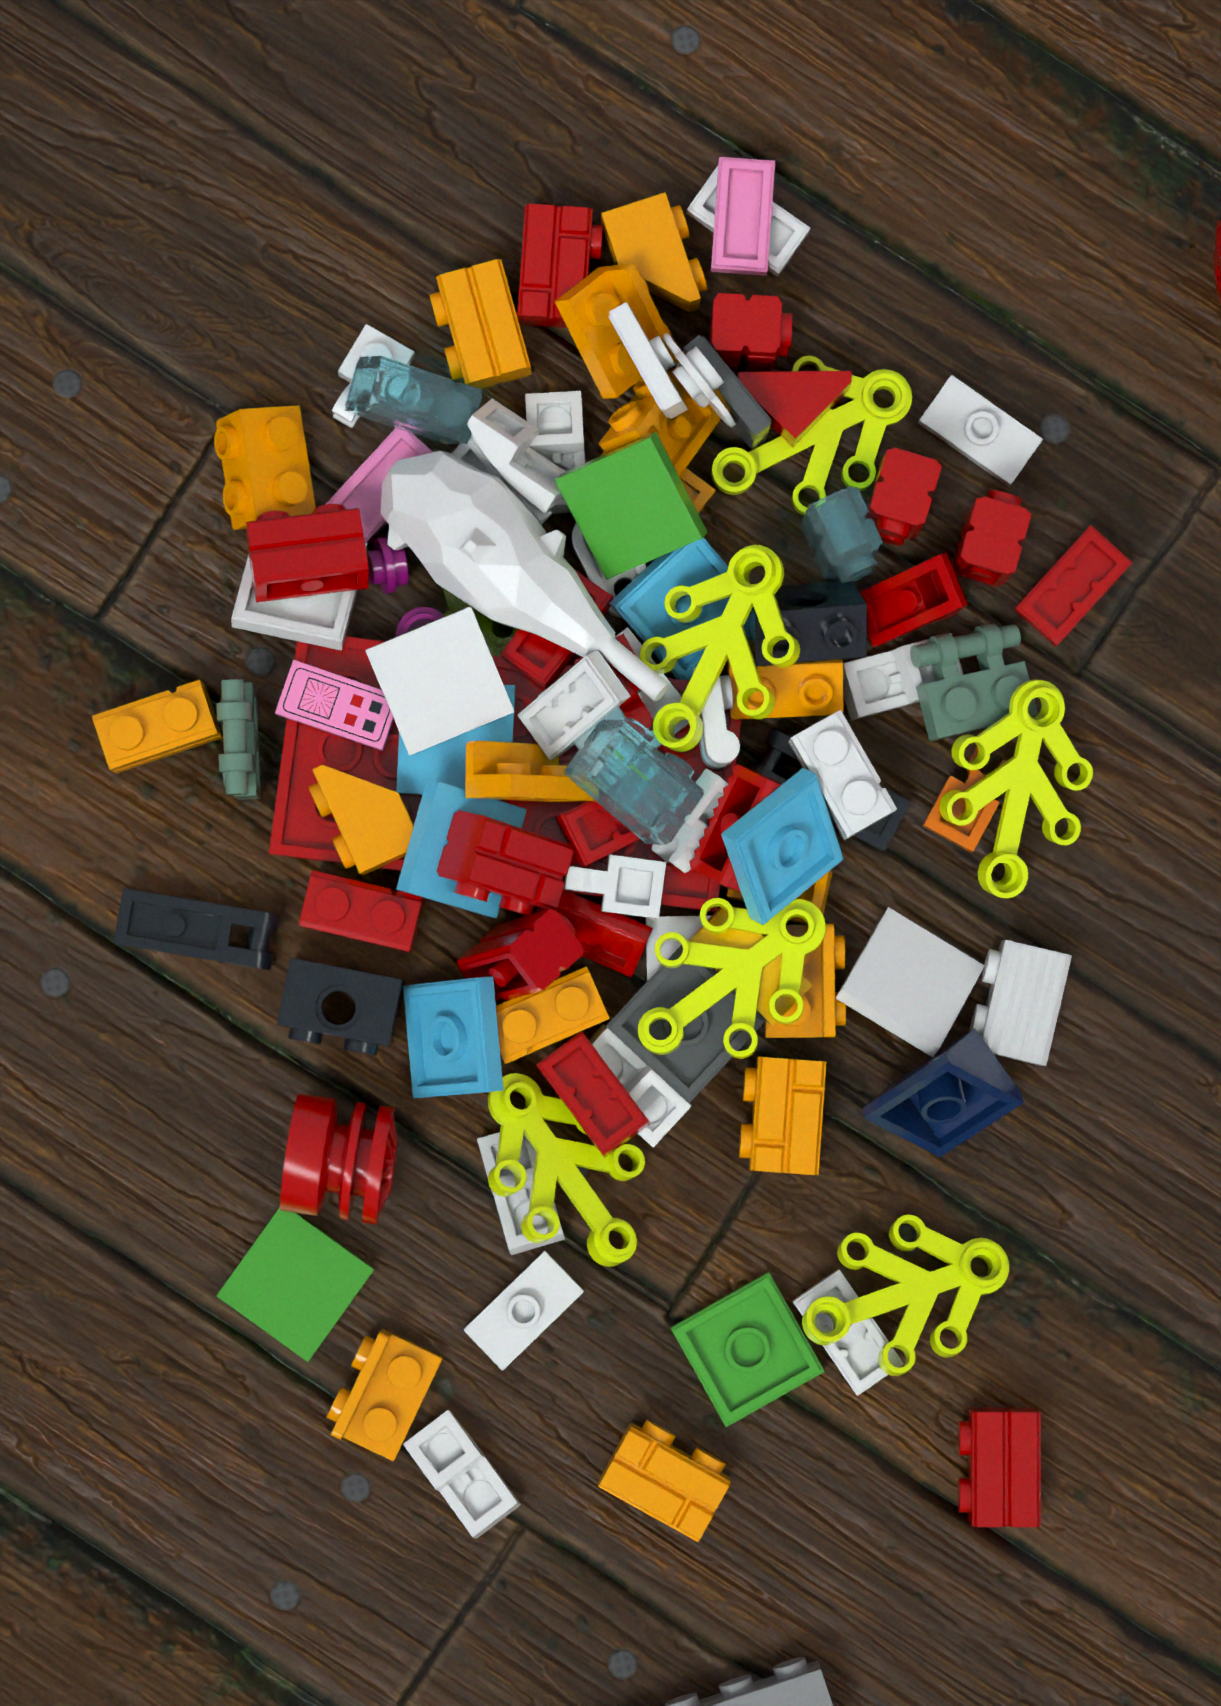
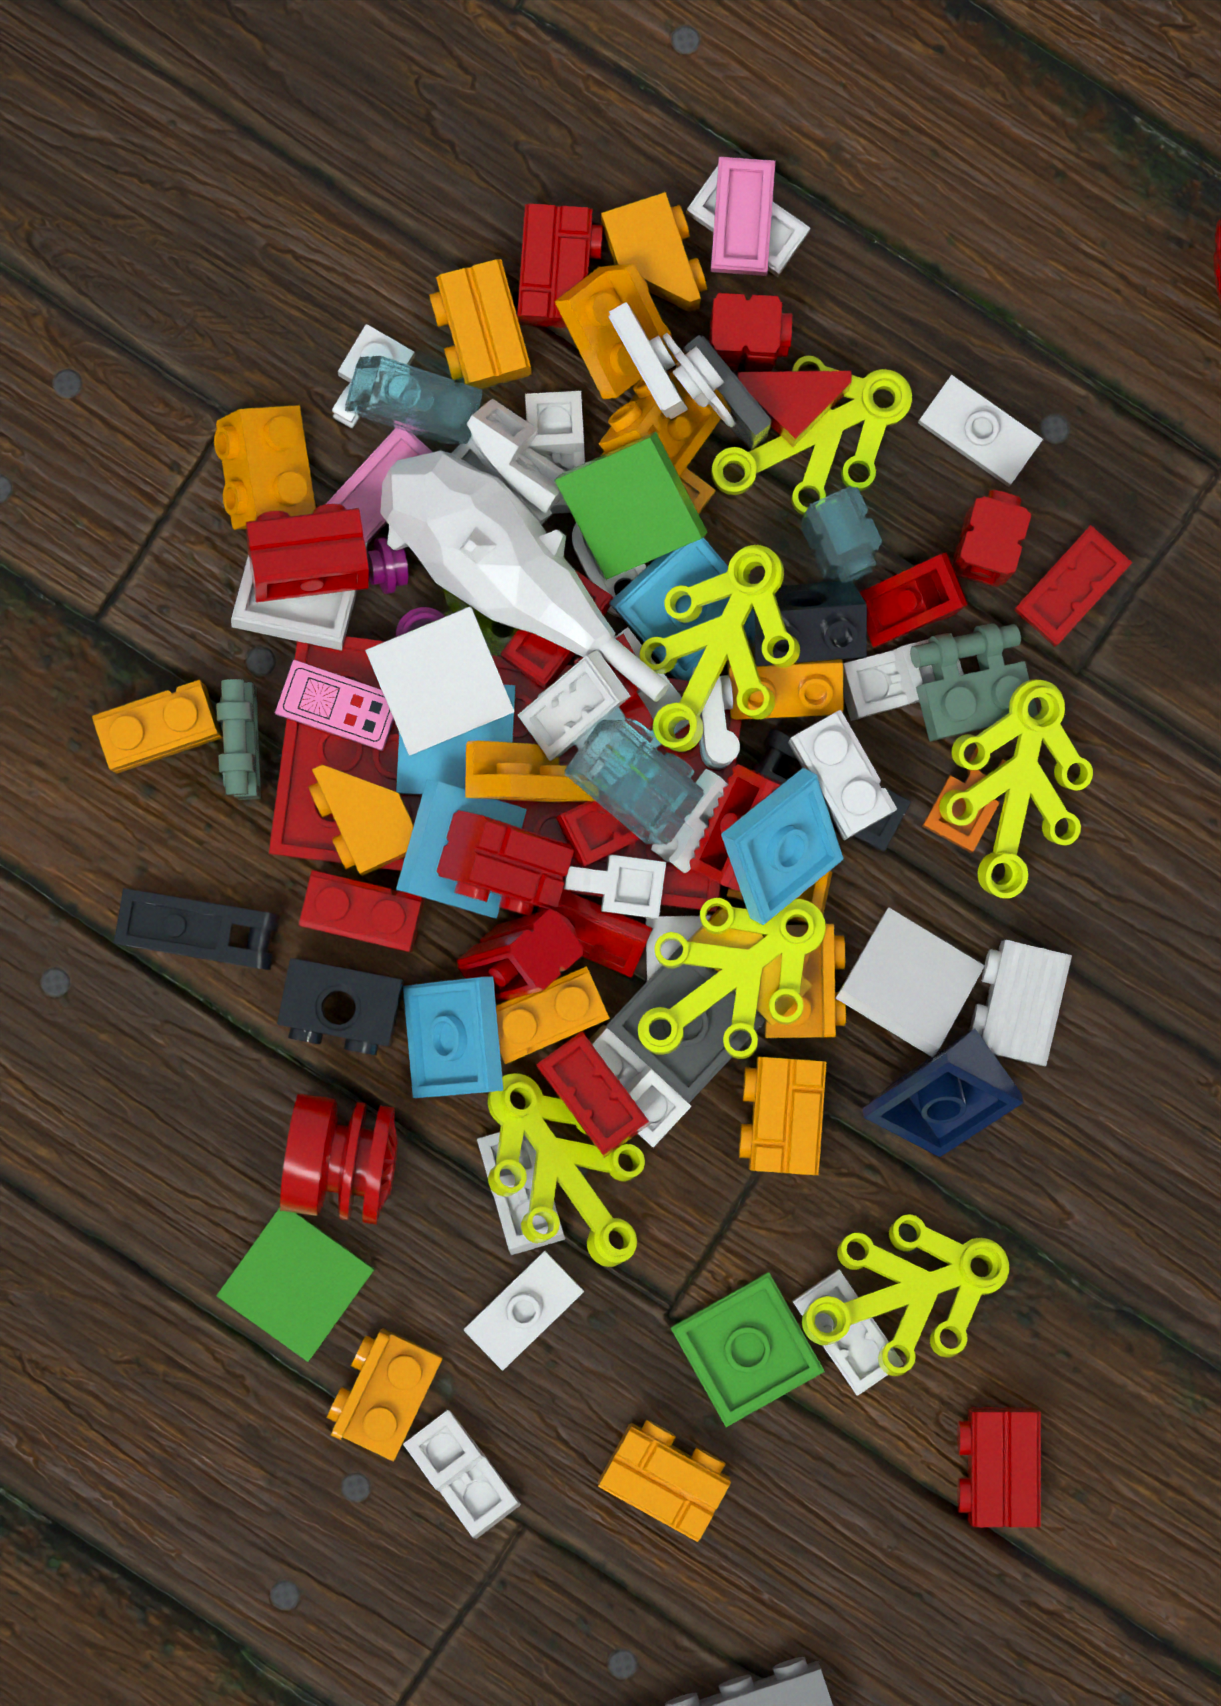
(902, 495): red brick -> none

